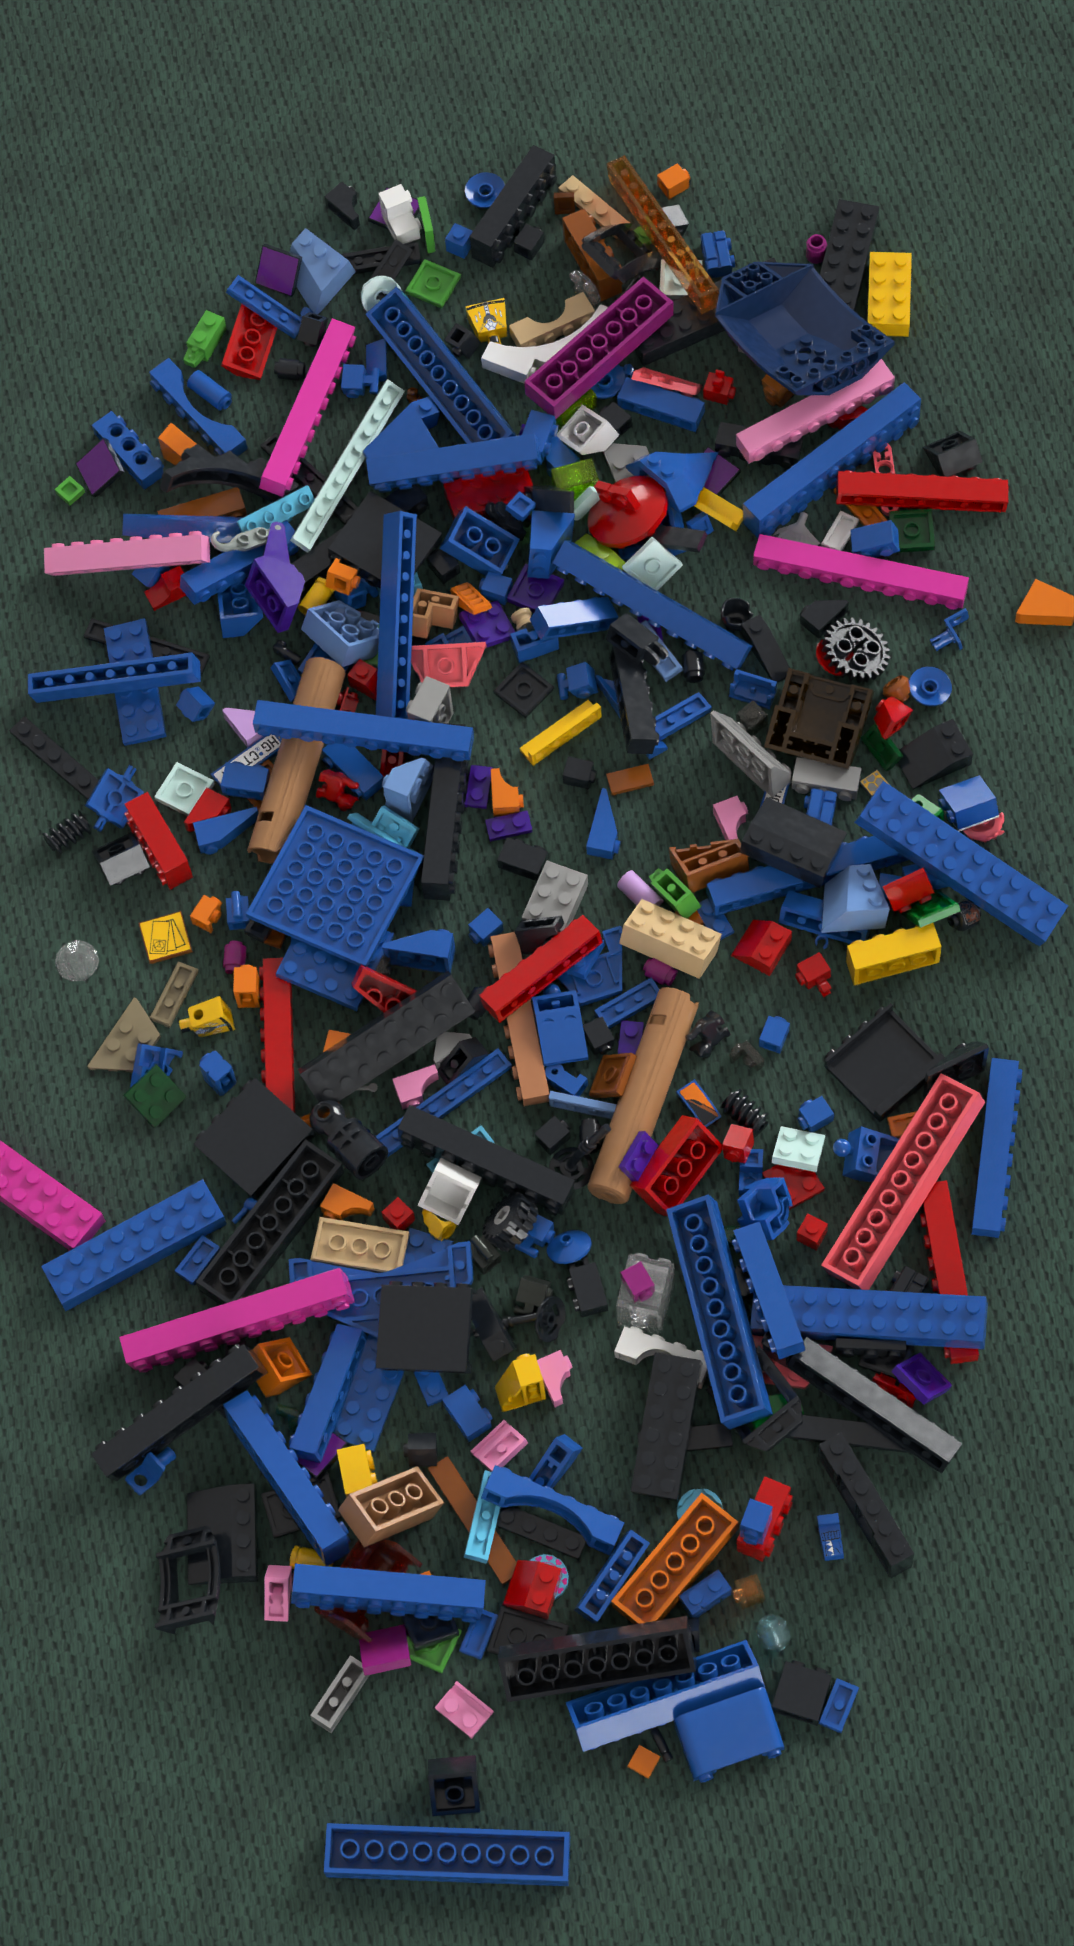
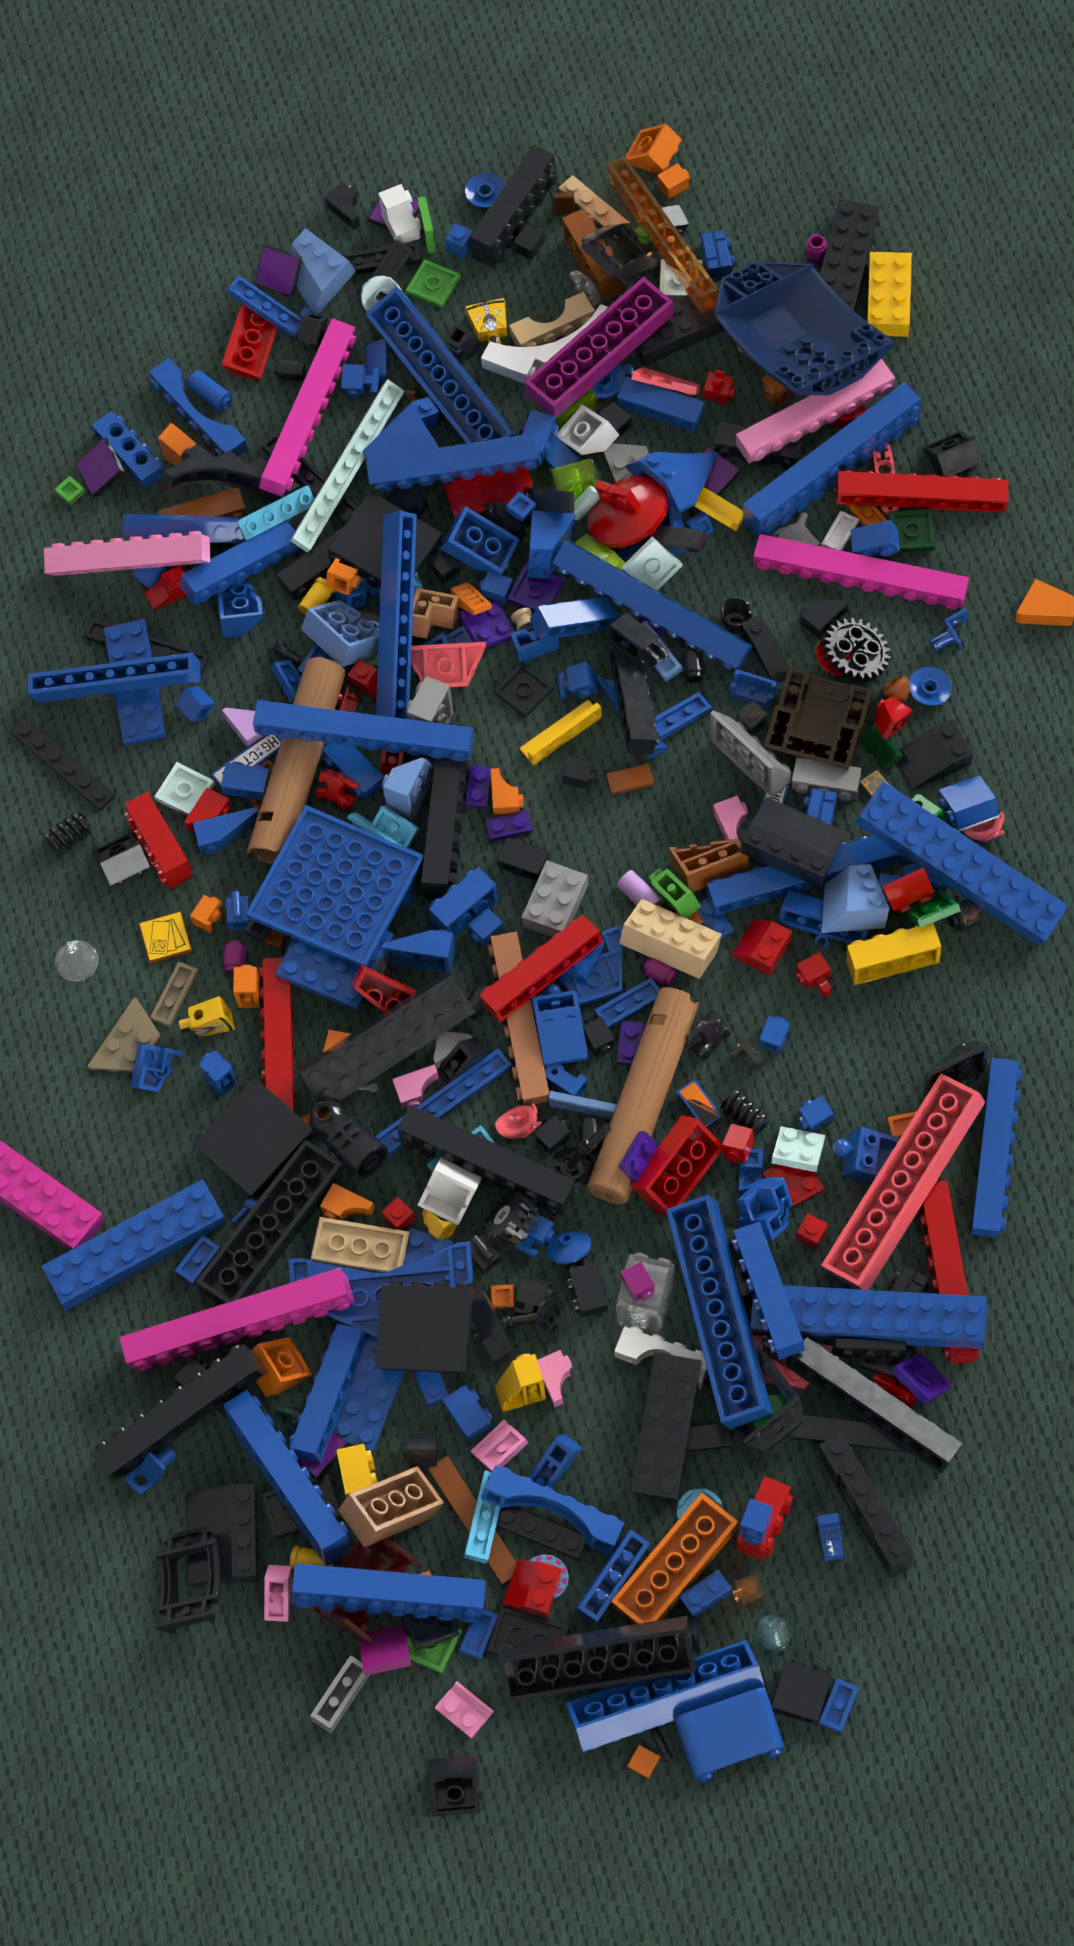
(111, 795): blue plate -> none
(154, 1095): dark green plate -> none
(204, 338): bright green hinge -> none
(272, 578): dark purple slope -> none
(447, 1854): blue brick -> none
(463, 902): none -> blue brick
(502, 1296): none -> orange tile
(518, 1122): none -> coral hat
(536, 932): black arch -> none
(603, 834): blue slope -> none
(612, 1075): dark orange tile -> none
(654, 148): none -> orange slope
(882, 1062): black panel -> none

